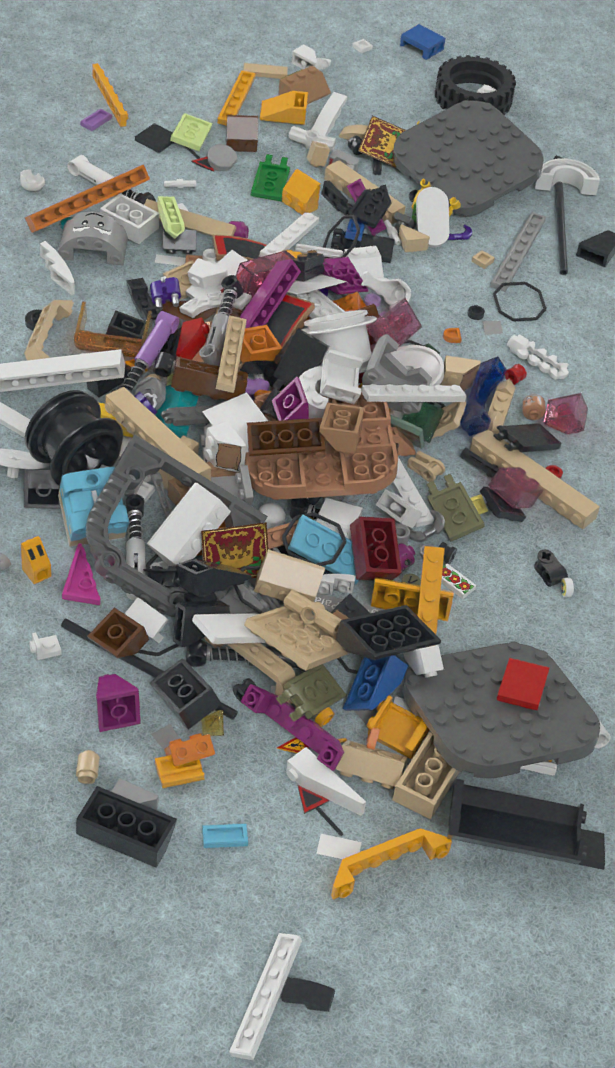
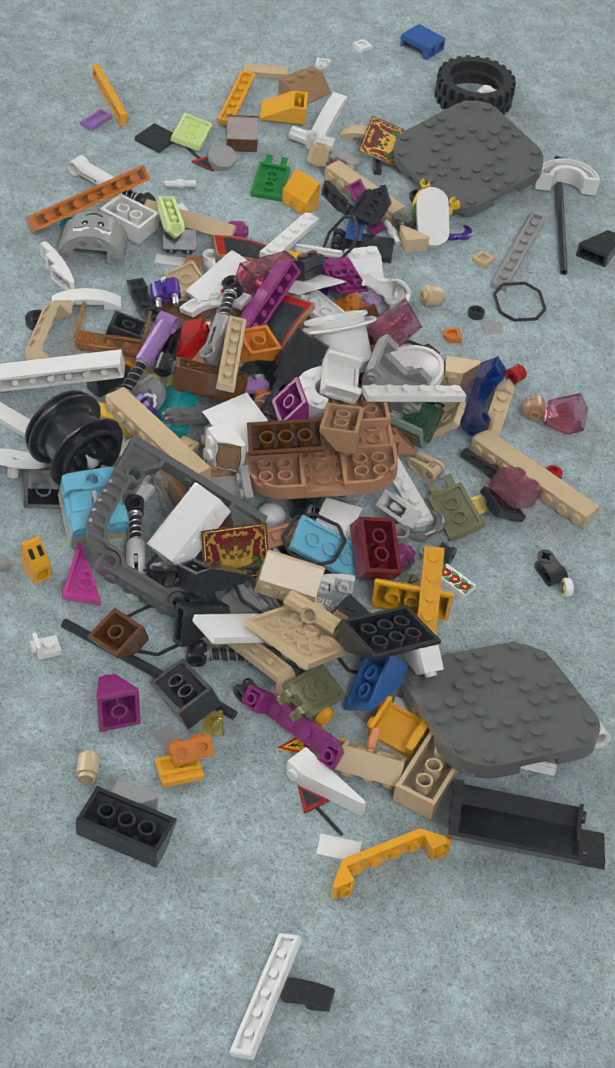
(31, 182): white hair -> none
(91, 297): none -> white slope
(147, 617): white panel -> none
(206, 274): white slope -> none
(225, 835): medium azure tile -> none
(304, 57): white slope -> none
(354, 144): black wheel -> none
(432, 295): none -> tan head
(520, 345): white sword -> none
(523, 684): red tile -> none
(527, 438): black tile -> none

